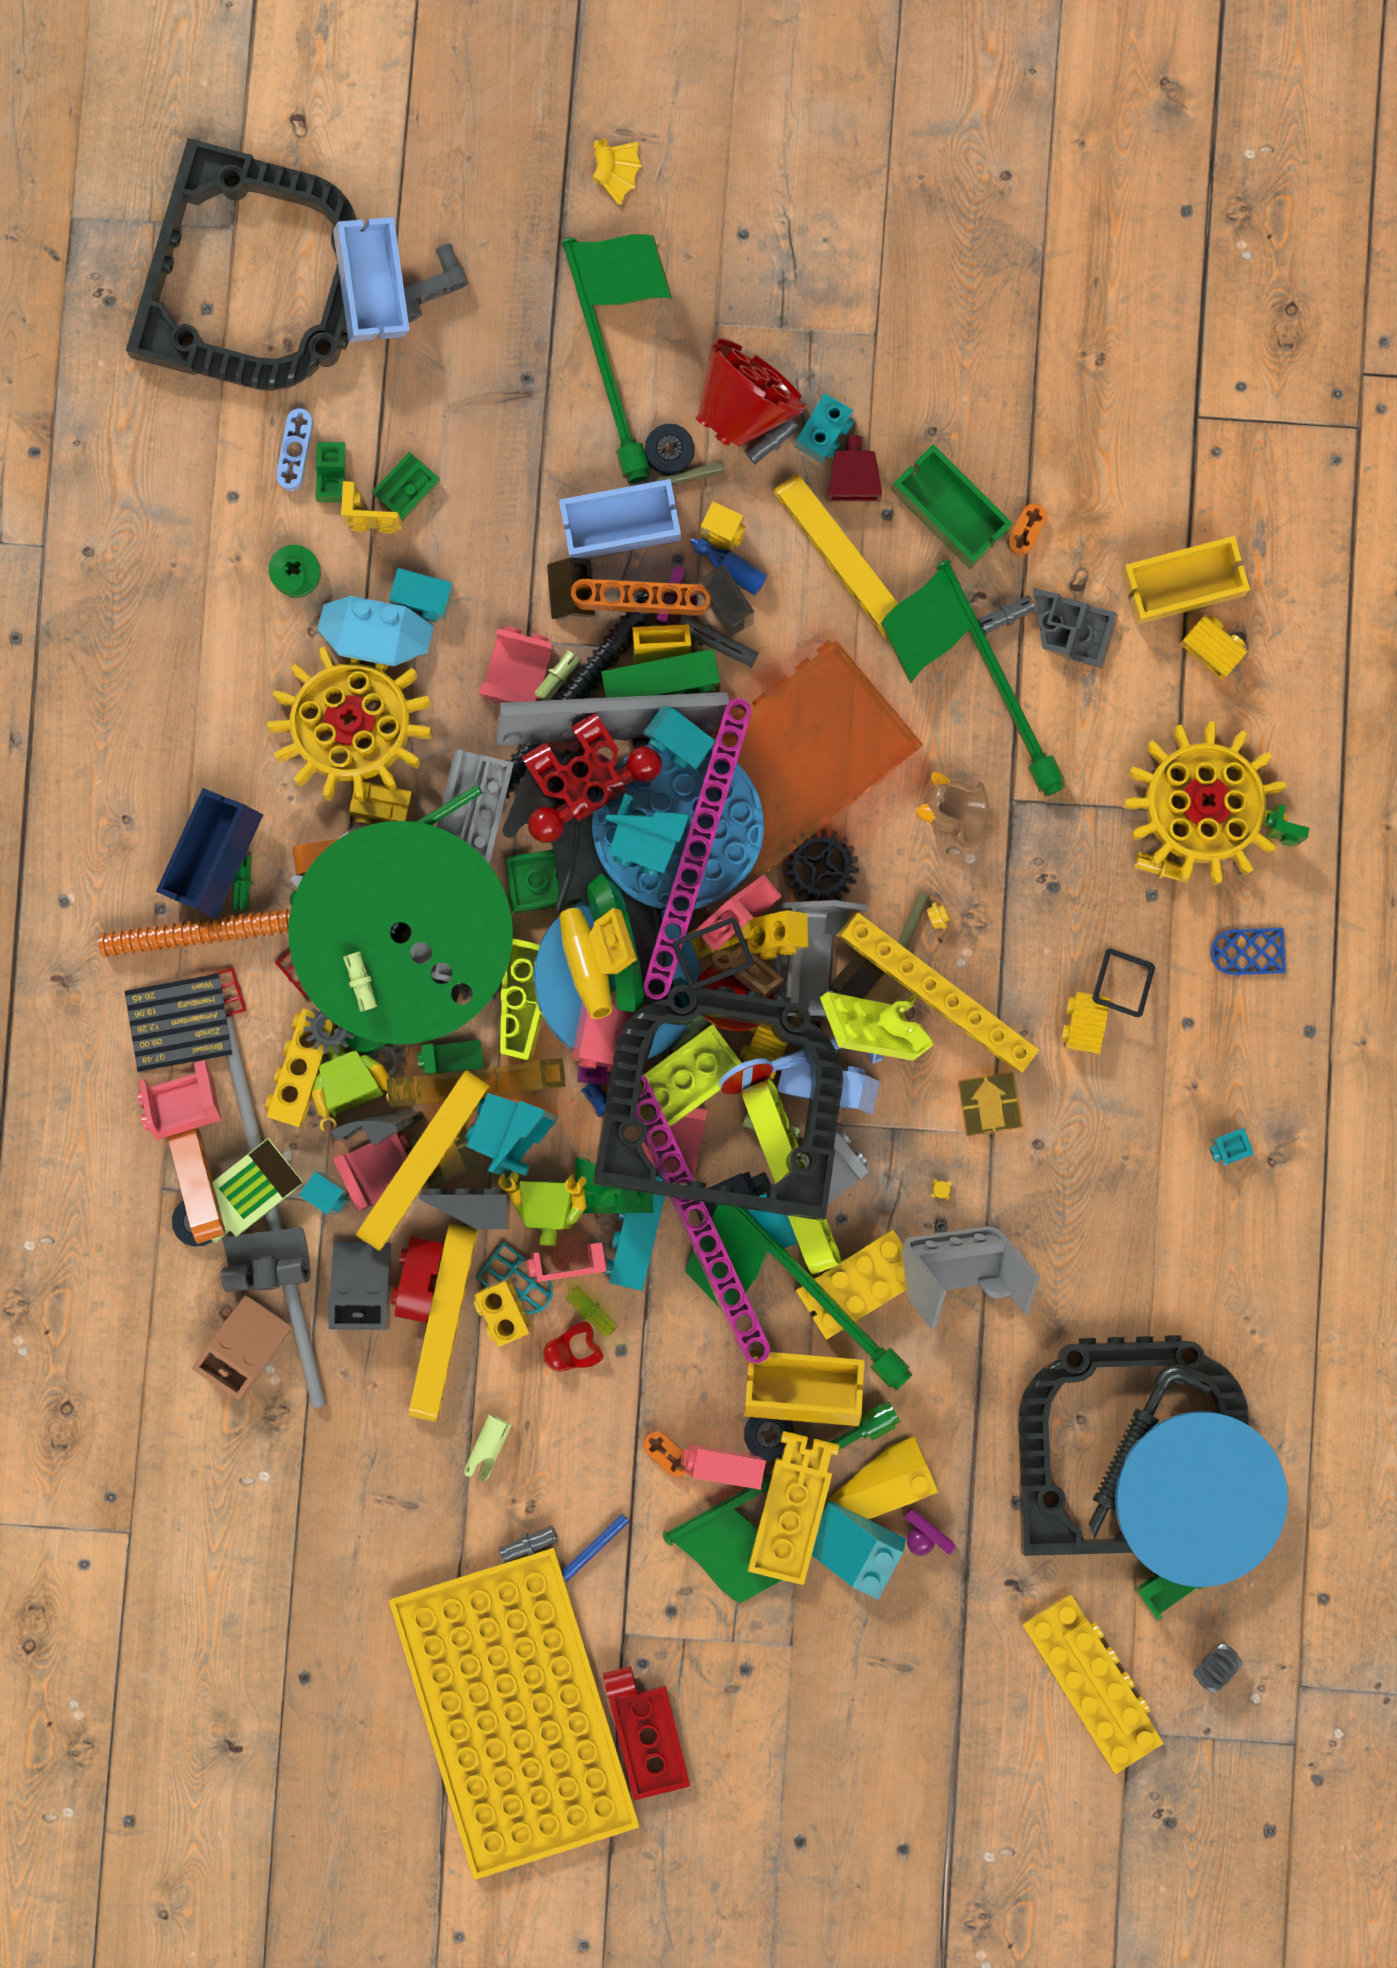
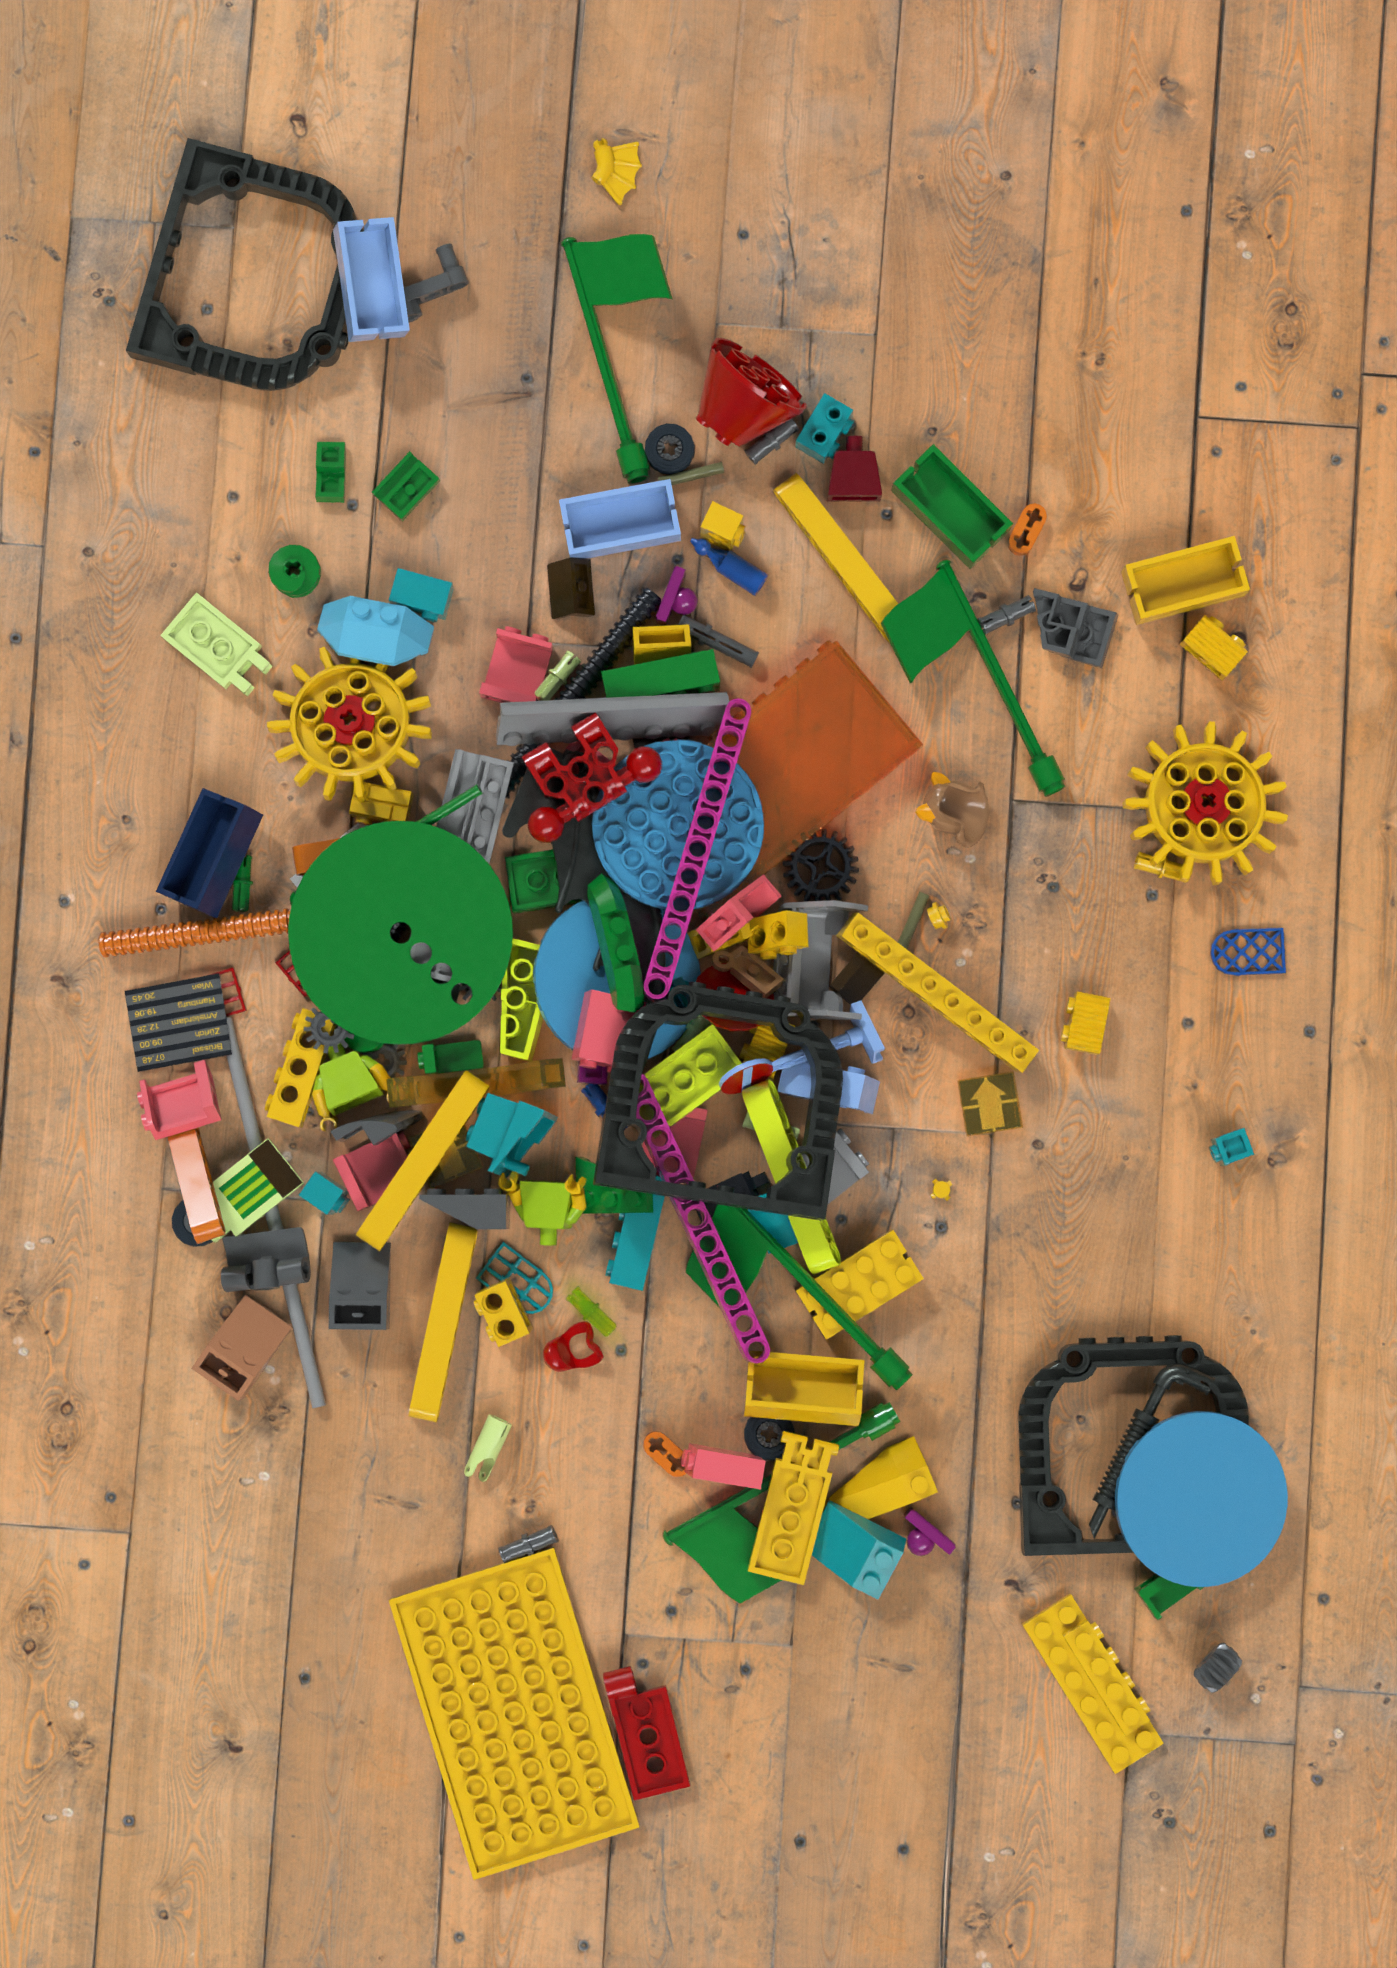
(215, 644): none -> yellowish green tile
(283, 468): light blue beam -> none
(360, 520): yellow bracket -> none
(360, 981): yellowish green pin -> none
(417, 1280): red brick -> none
(592, 1549): blue bar -> none
(595, 955): yellow plate -> none
(595, 1259): coral panel -> none
(629, 588): orange beam -> none
(645, 838): teal piece -> none
(676, 943): black piece -> none
(678, 737): teal brick -> none
(728, 601): clear smoke panel -> none
(875, 1026): neon yellow plate -> none
(965, 1260): light grey windscreen -> none
(1146, 988): black piece -> none
(1288, 833): green bracket -> none

